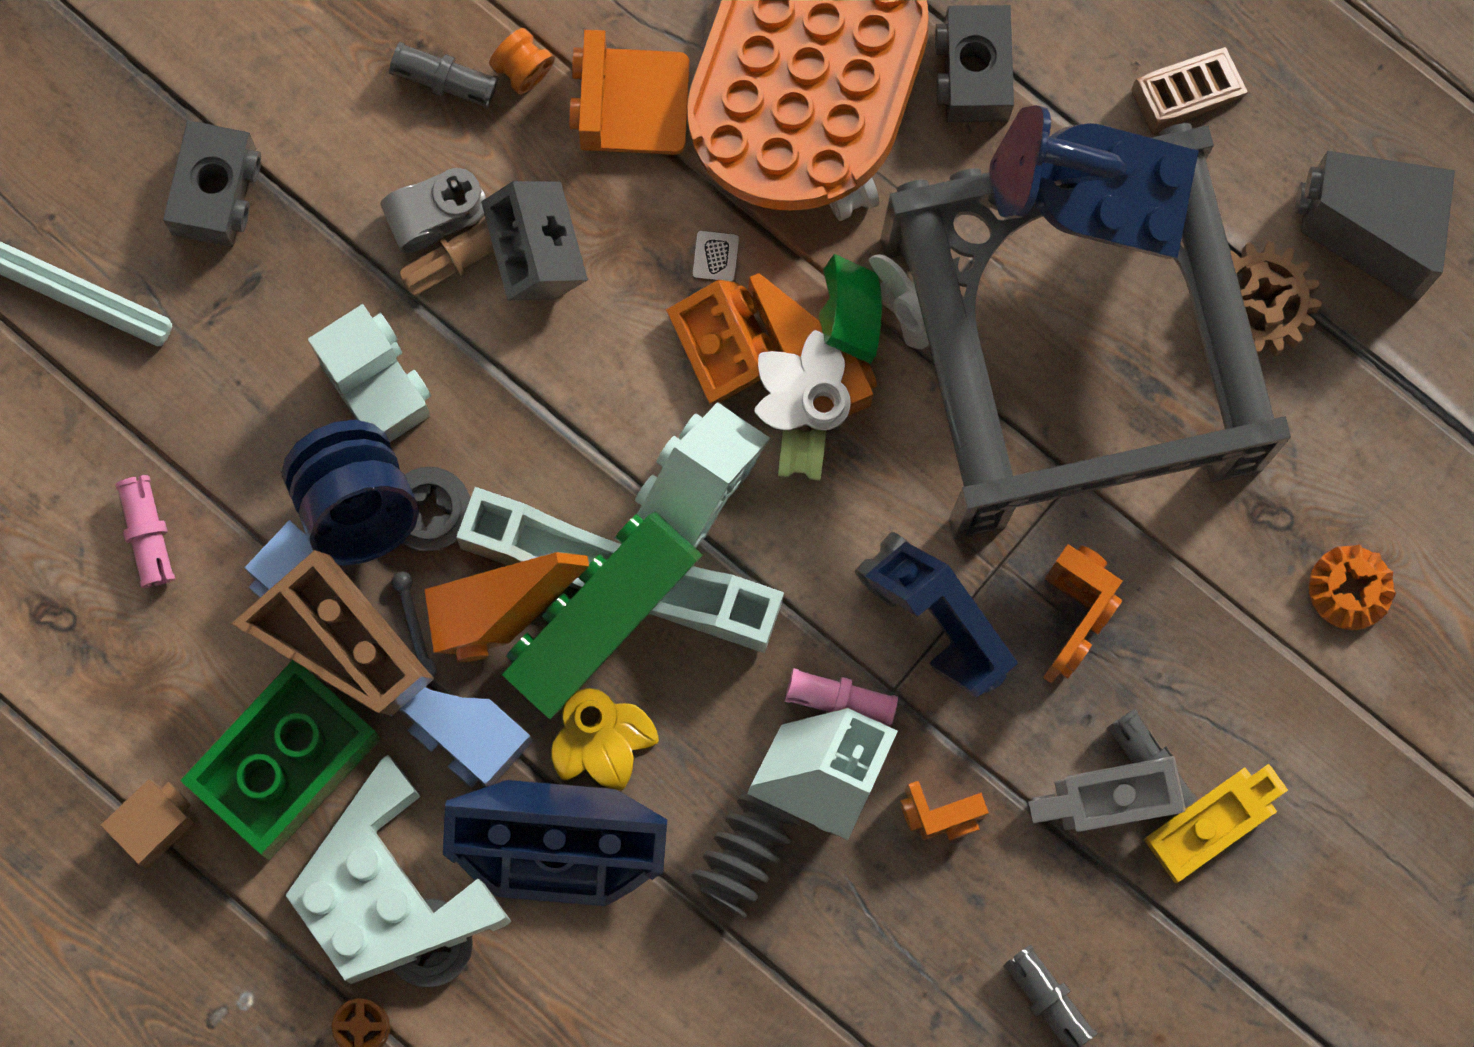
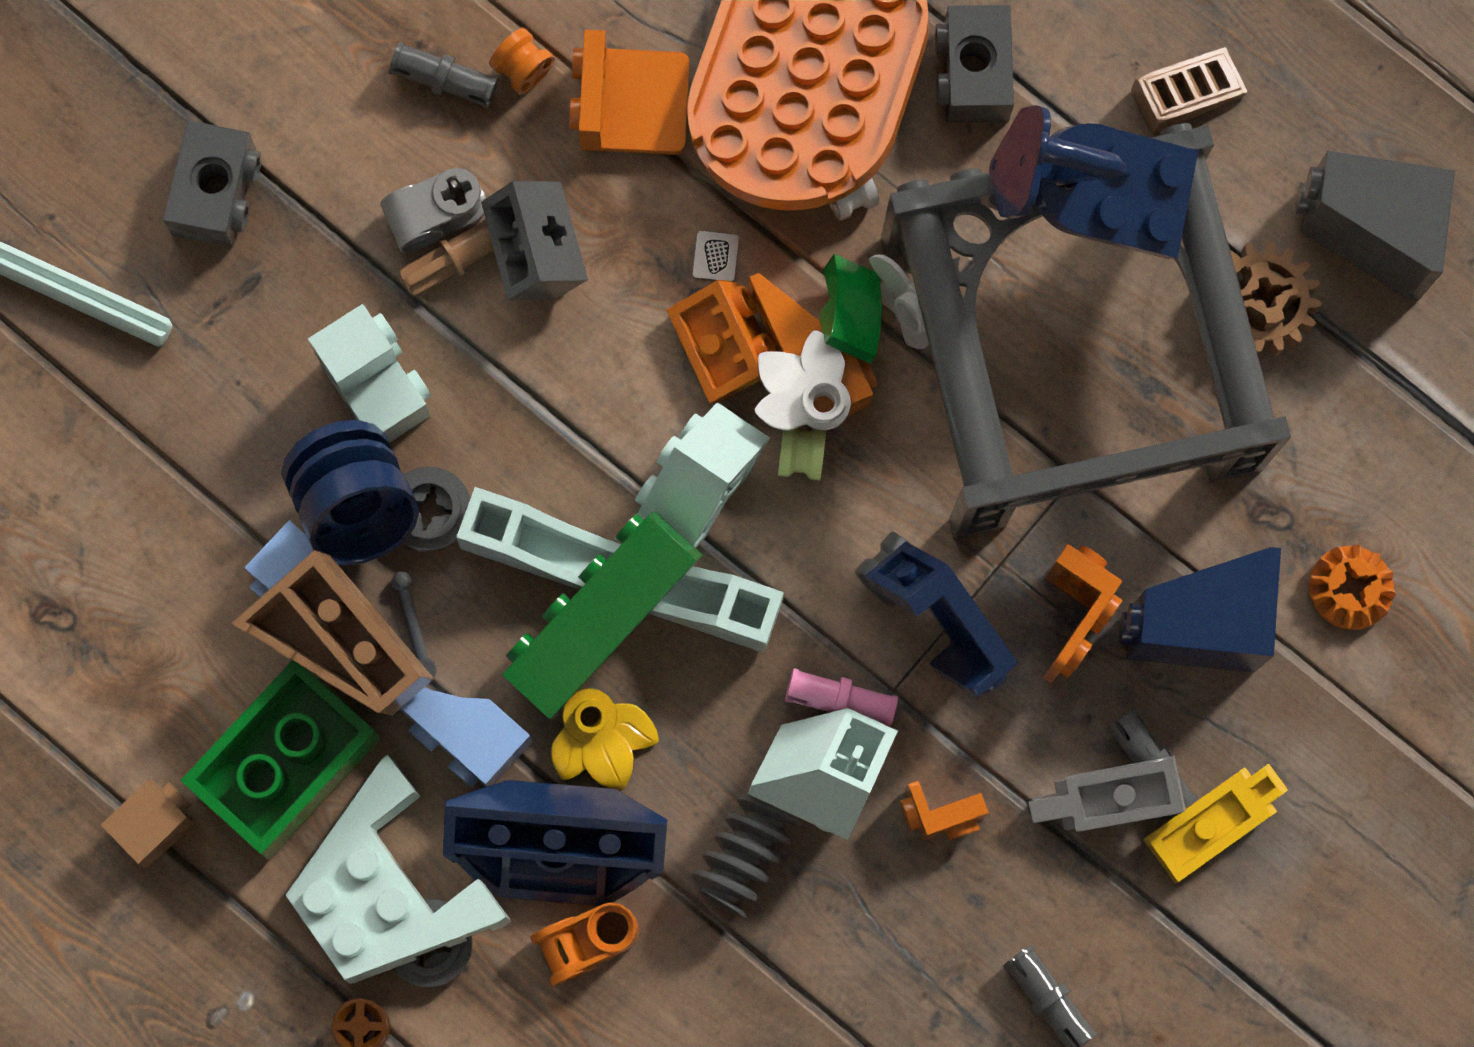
(145, 531): bright pink pin -> none
(496, 604): orange slope -> none
(582, 942): none -> orange piece
(1209, 617): none -> dark blue slope

